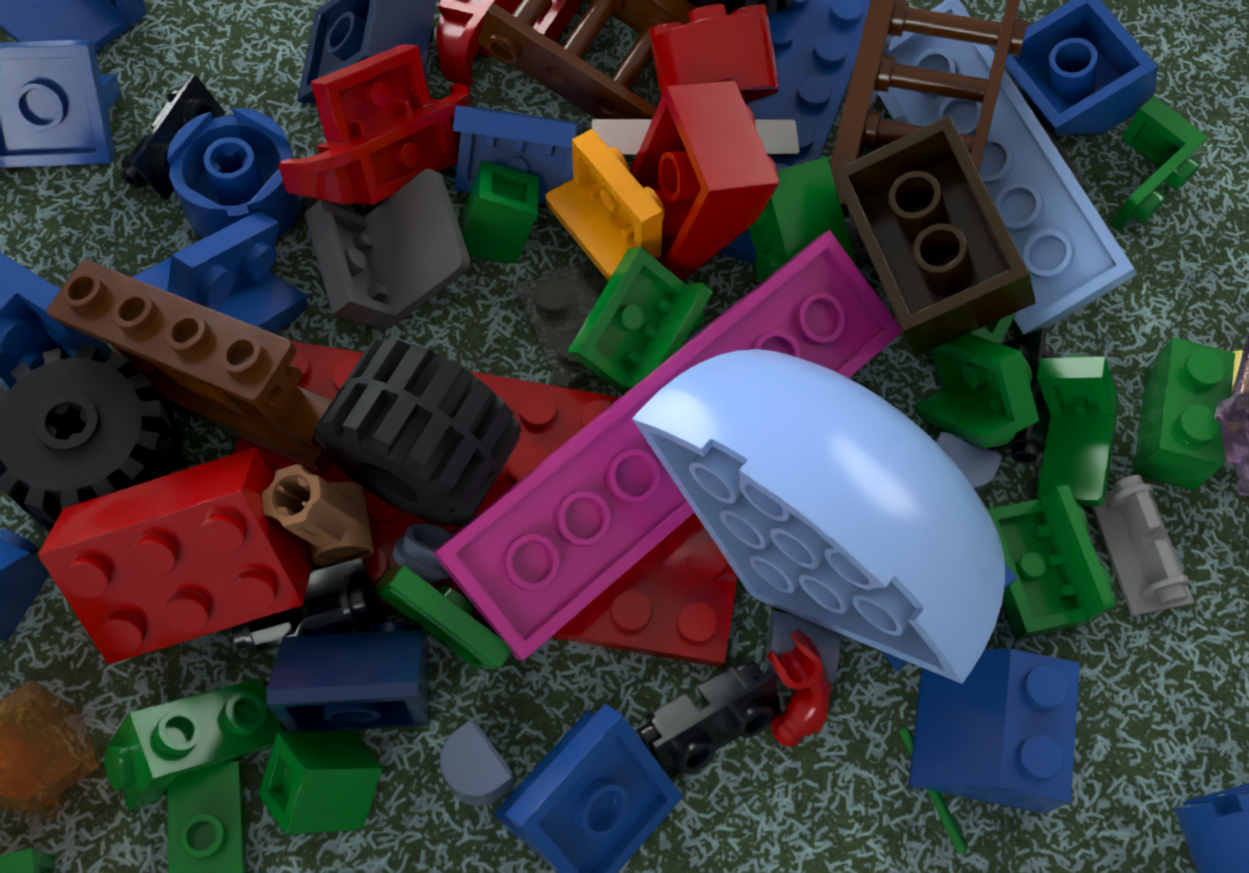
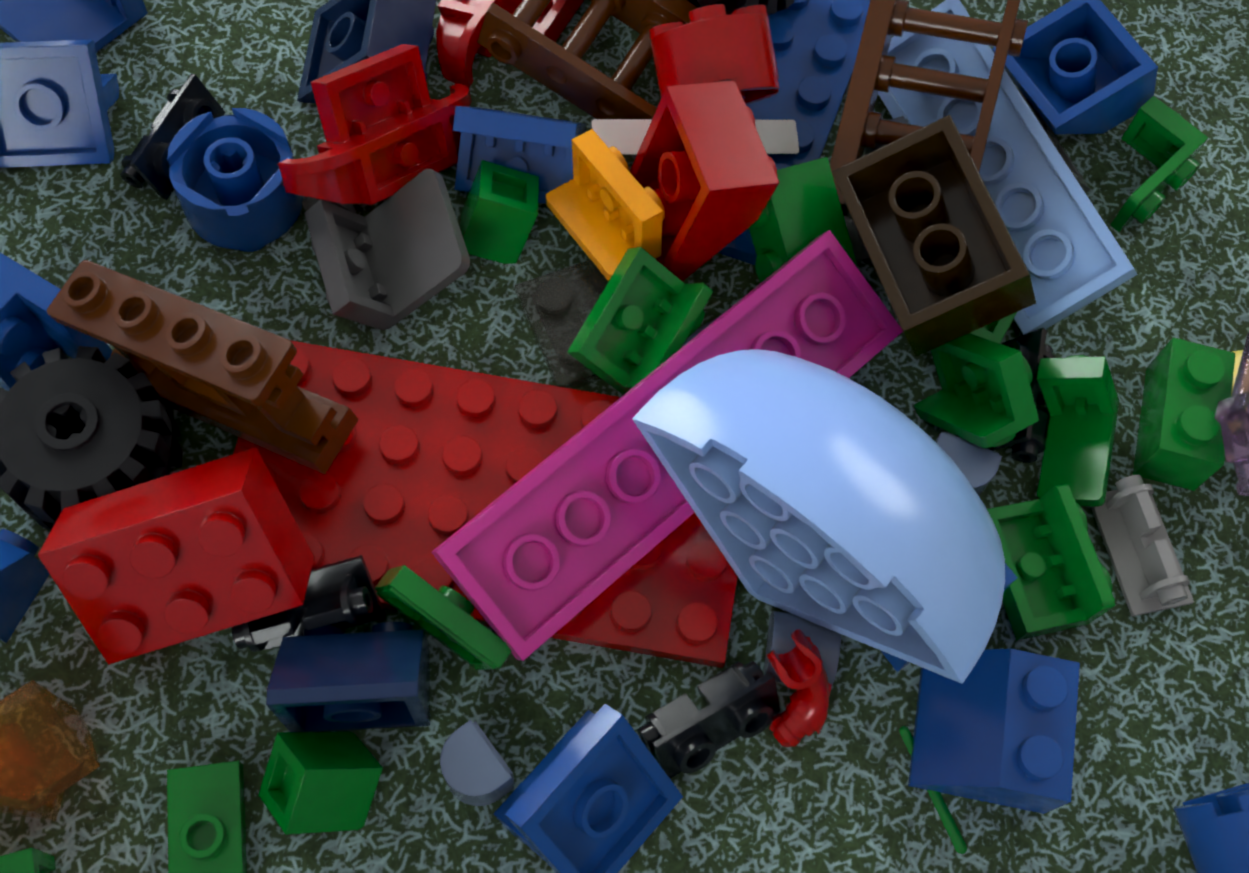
(185, 737): green bracket -> none
(233, 275): blue bracket -> none
(323, 513): medium nougat piece -> none
(416, 547): sand blue plate -> none
(418, 432): black wheel -> none

